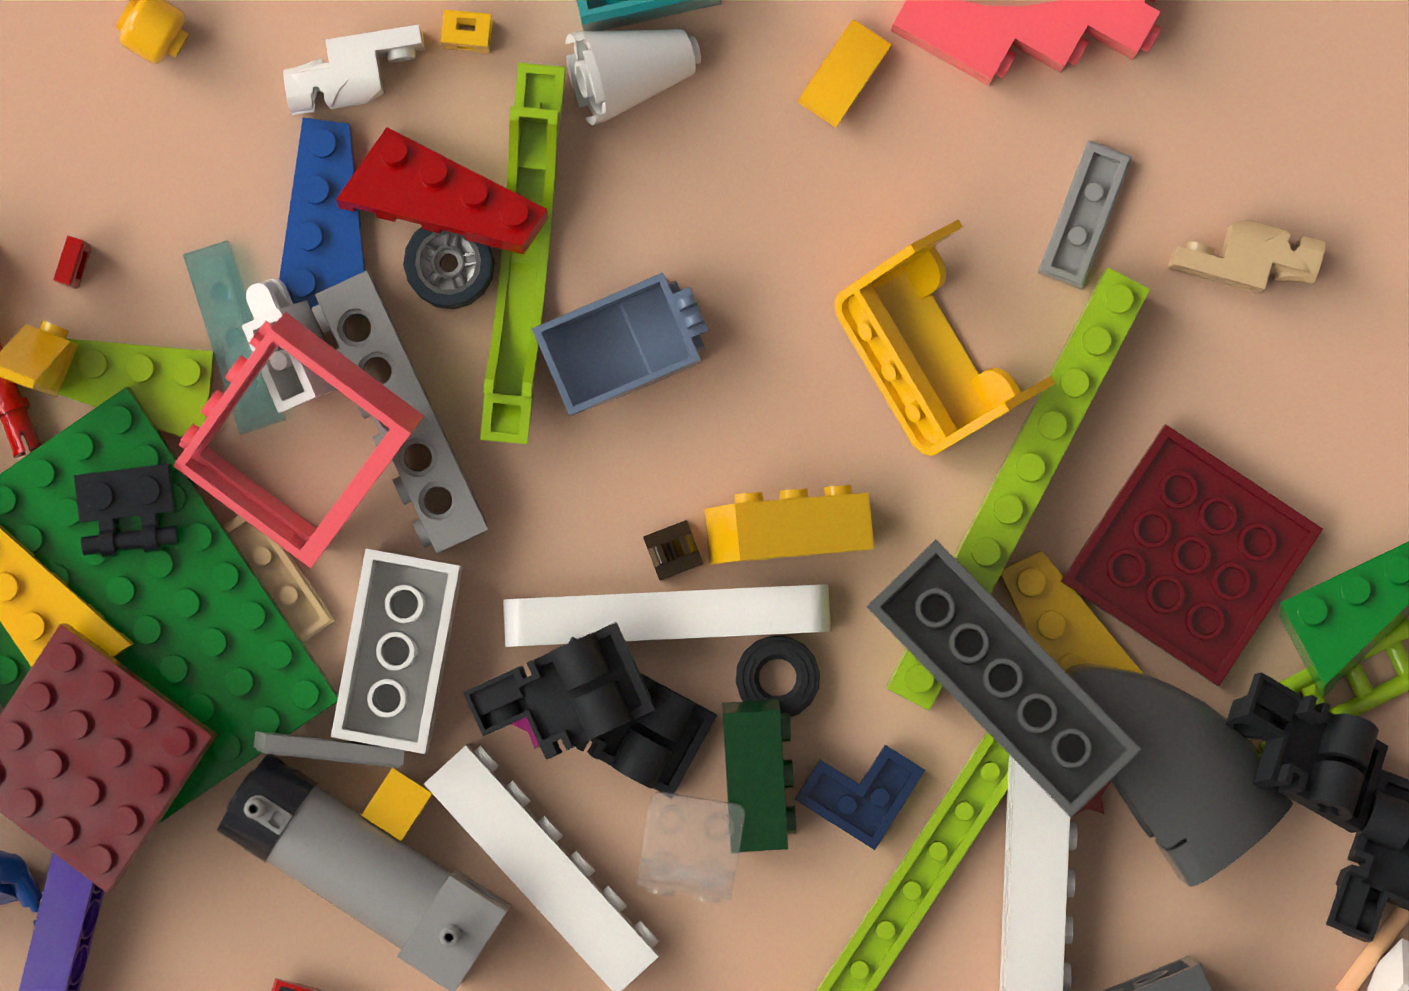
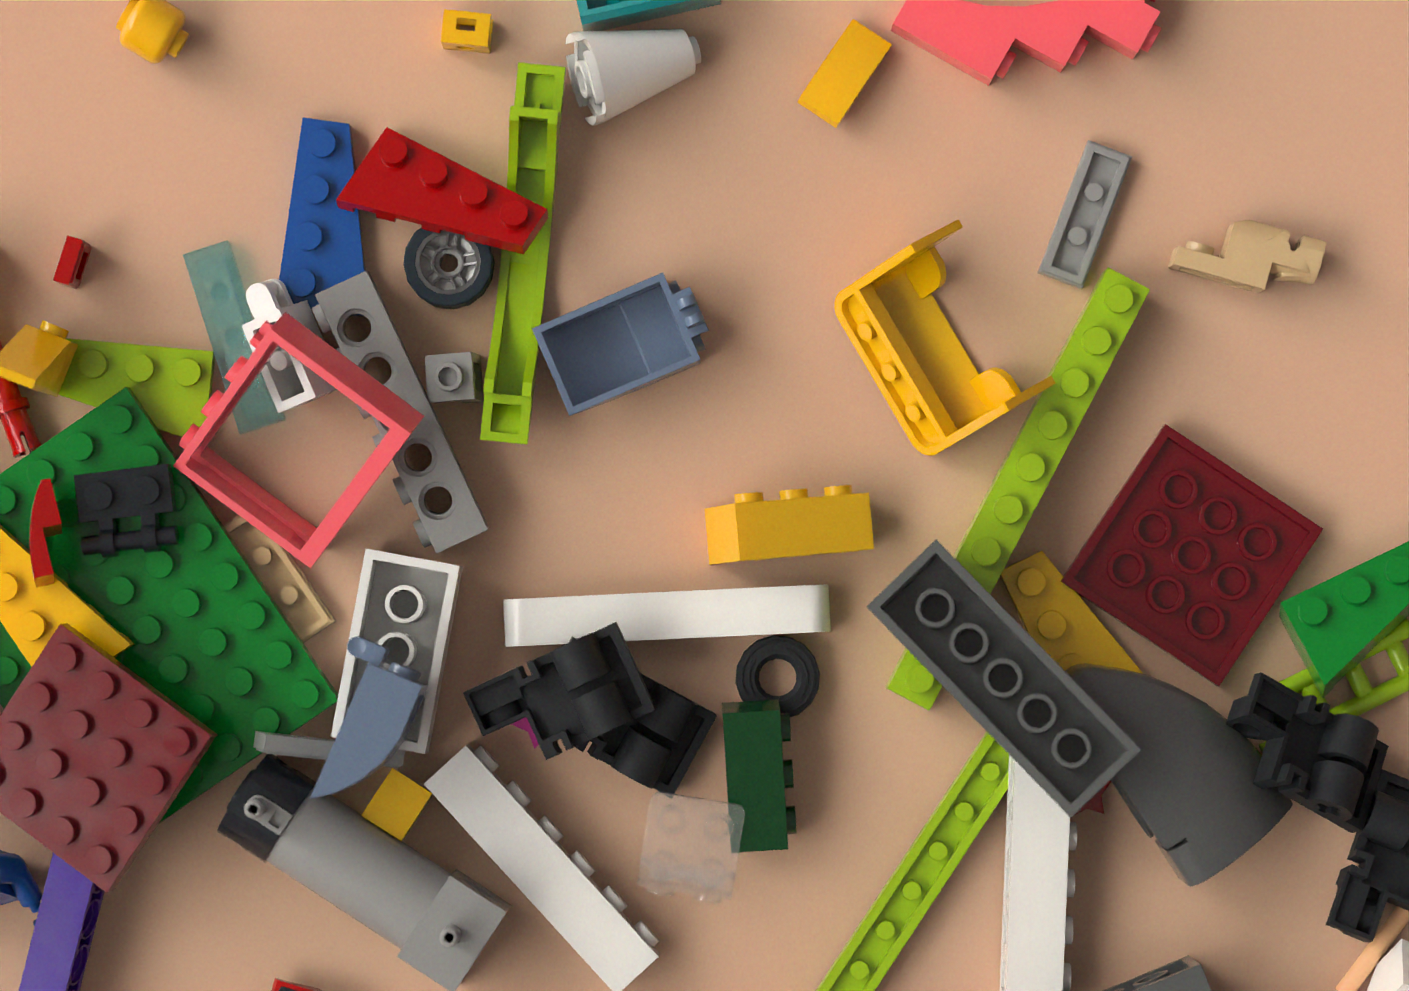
(44, 523): none -> red slope
(352, 71): white plate -> none
(374, 721): none -> sand blue piece
(454, 377): none -> light grey bracket
(673, 550): dark brown tile -> none
(862, 808): dark blue plate -> none

